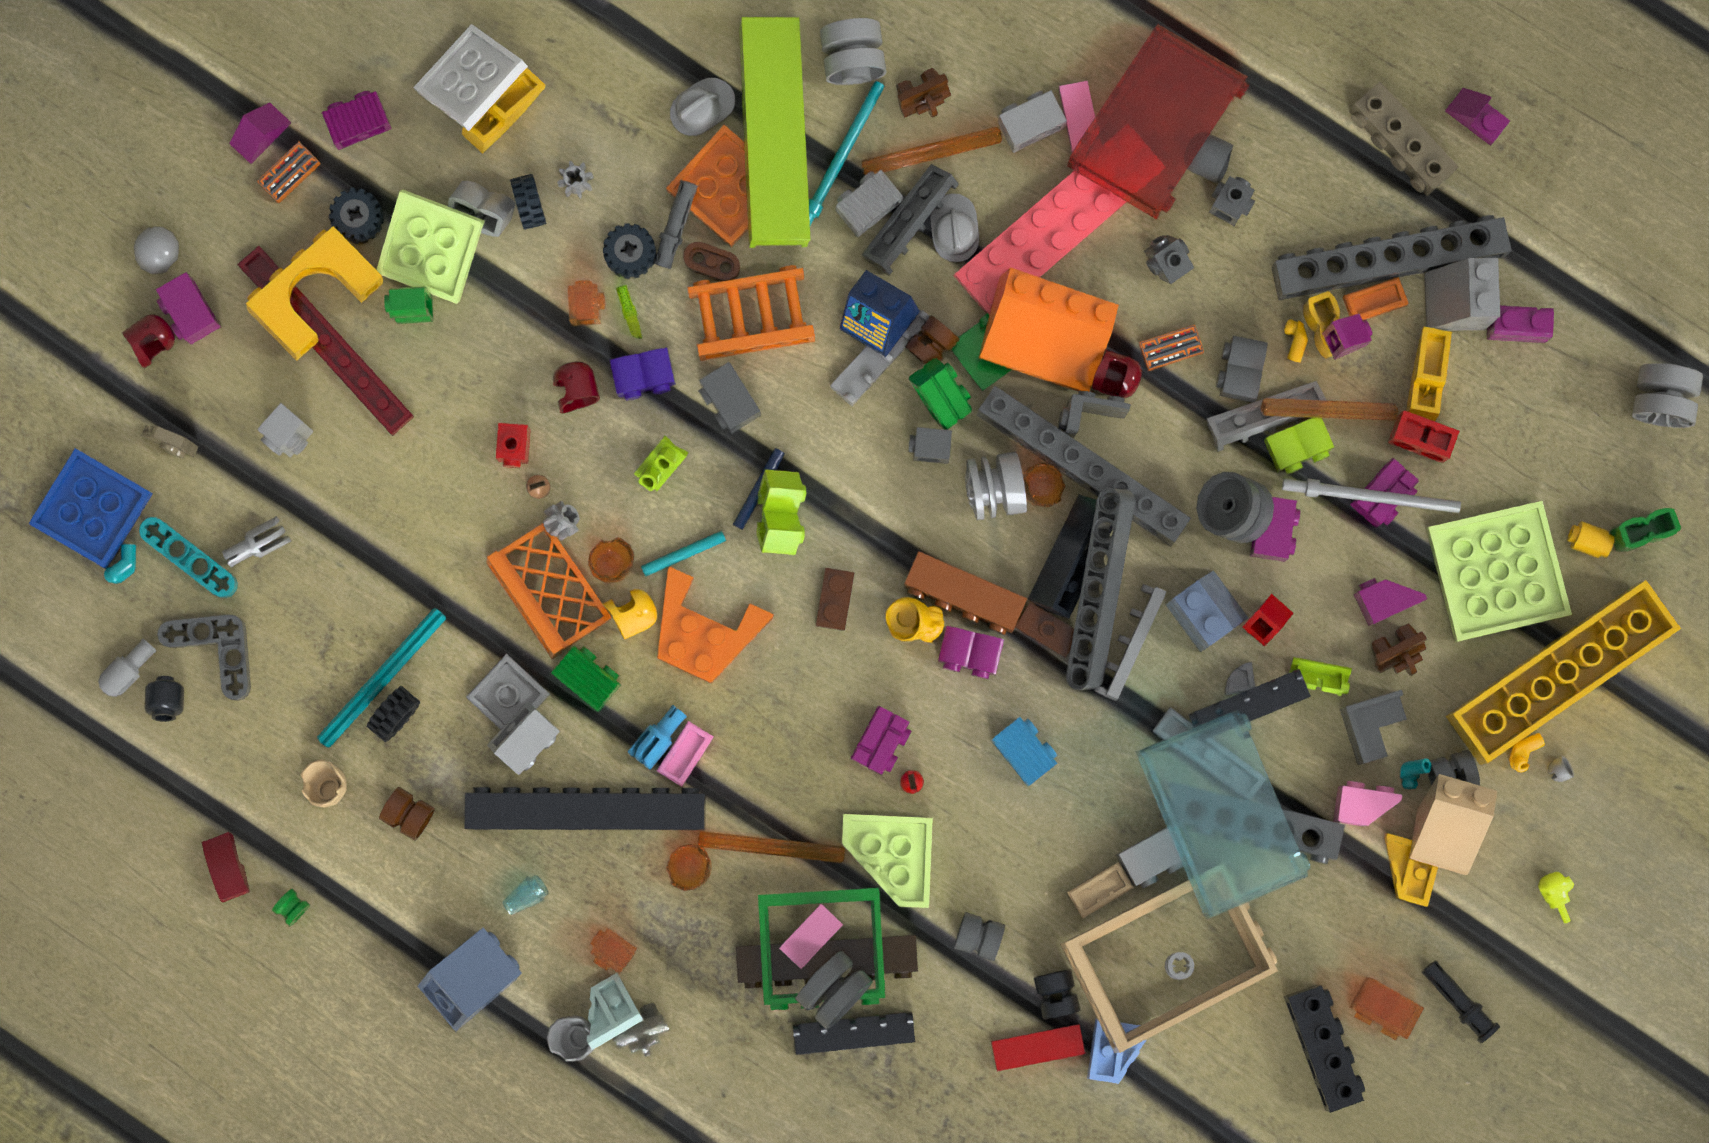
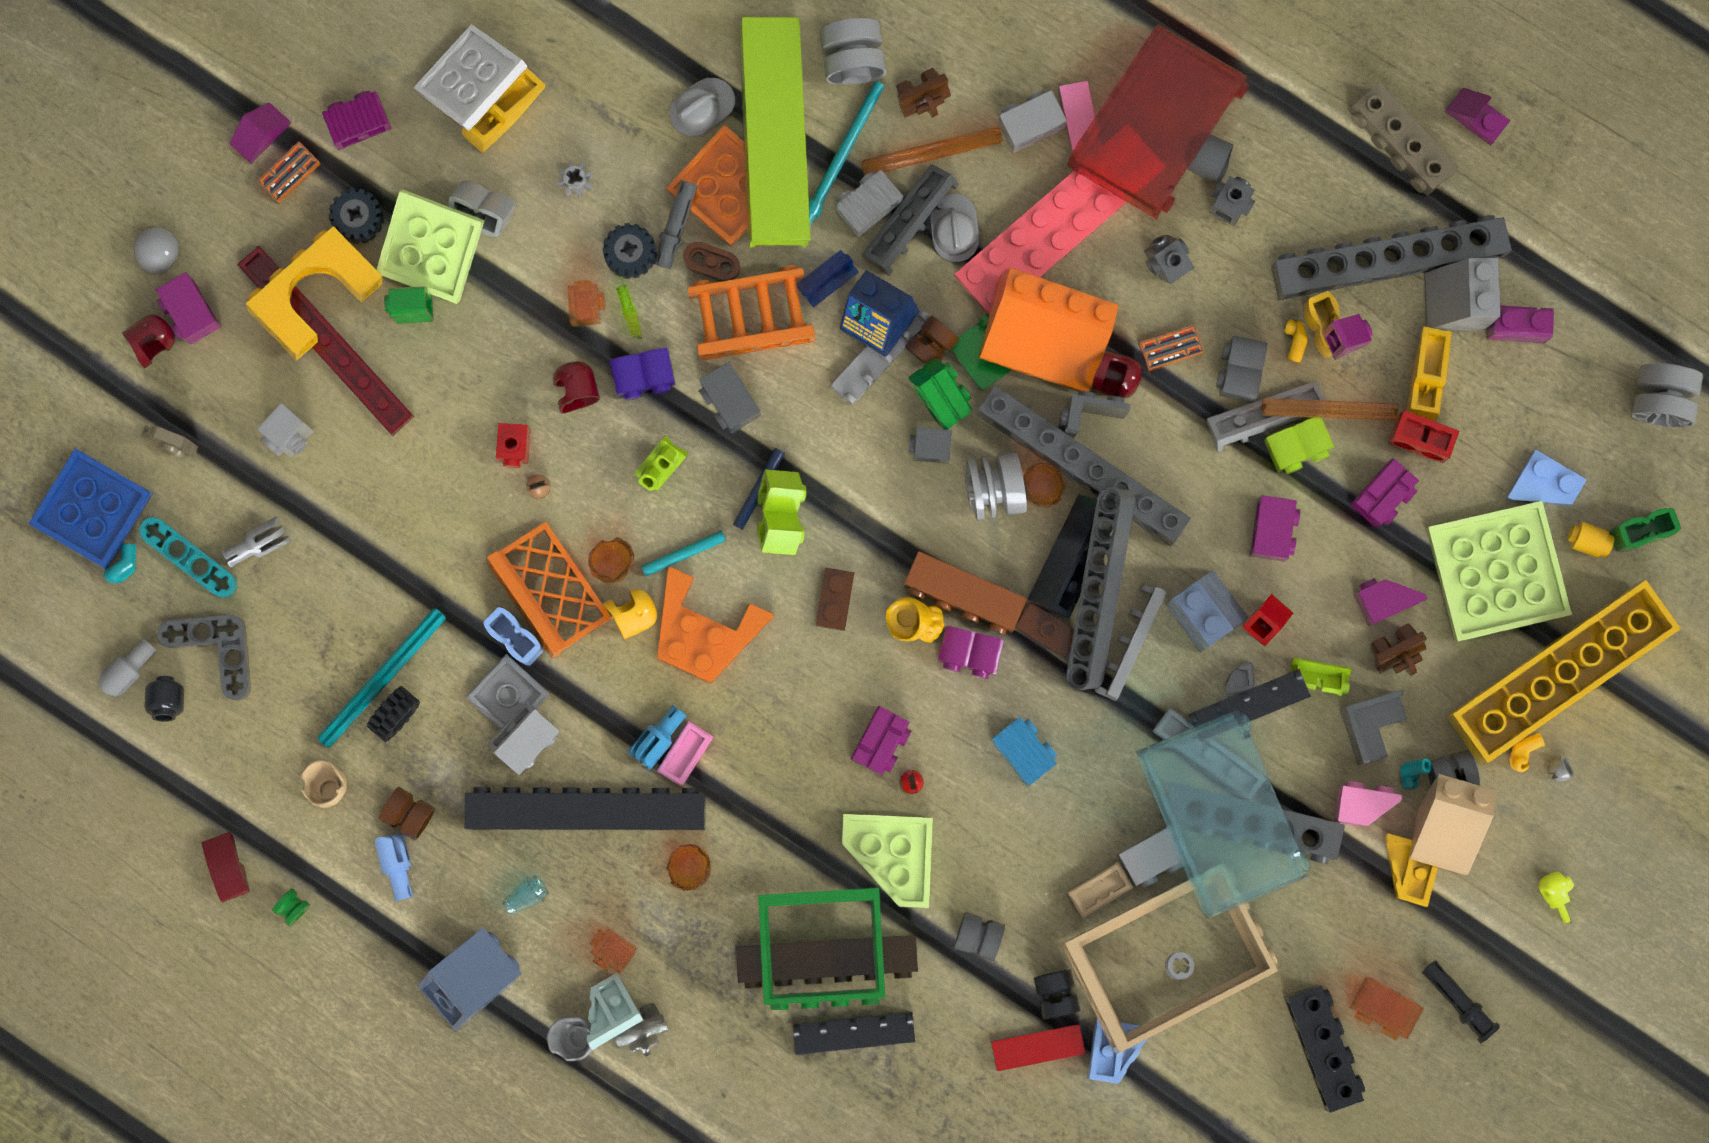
(395, 863): none -> light blue arm
(518, 641): none -> light blue brick
(528, 201): black wheel -> none
(561, 520): light grey gear -> none
(587, 678): green brick -> none
(771, 847): clear orange axle -> none
(811, 936): bright pink tile -> none
(827, 278): none -> clear blue hinge
(830, 986): dark grey wheel -> none
(1235, 507): dark grey wheel -> none
(1313, 488): light grey bar -> none
(1376, 299): orange tile -> none
(1546, 481): none -> light blue wing

